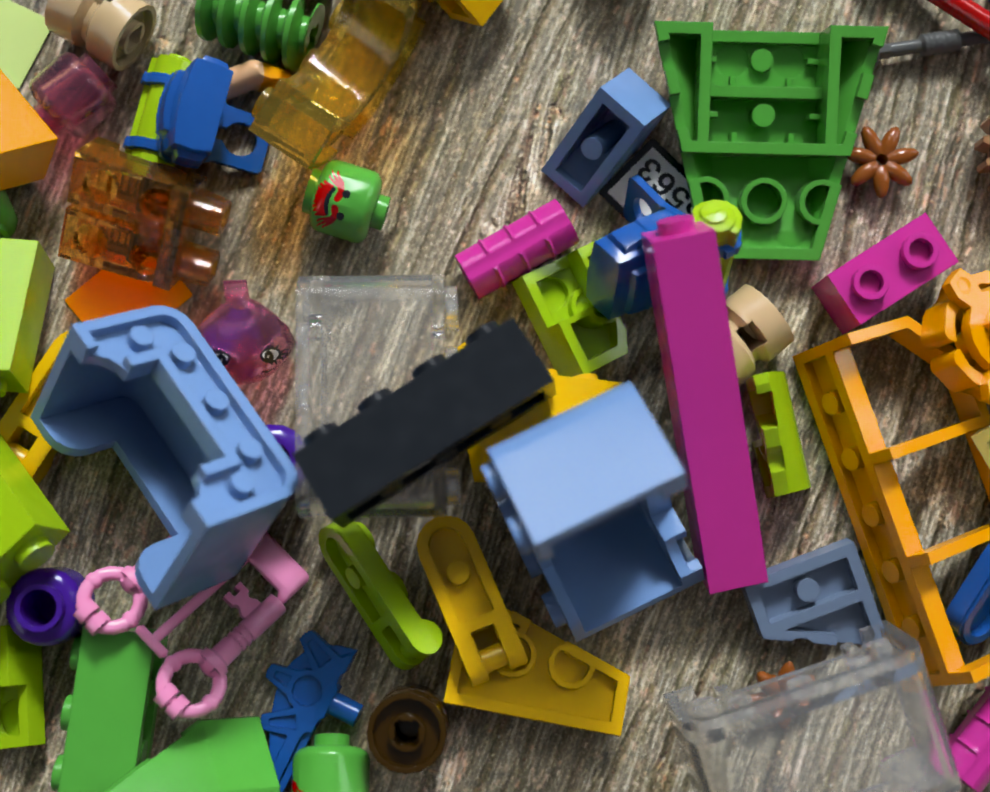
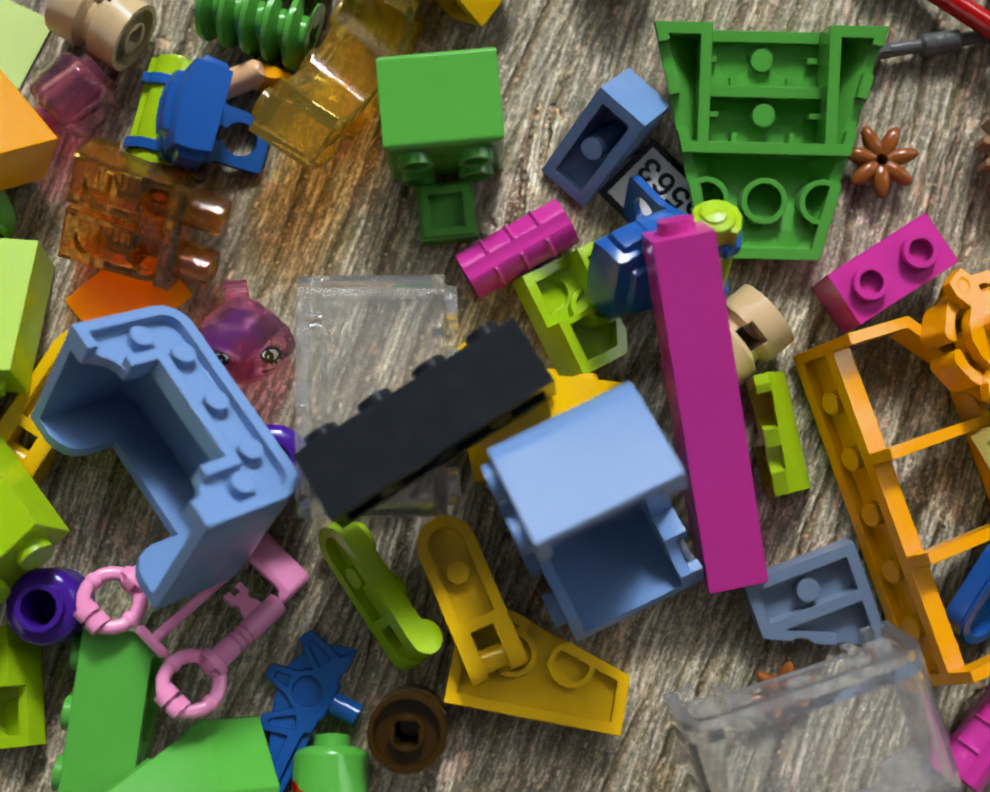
(345, 201): bright green head -> none
(441, 115): none -> bright green piece
(447, 213): none -> bright green tile

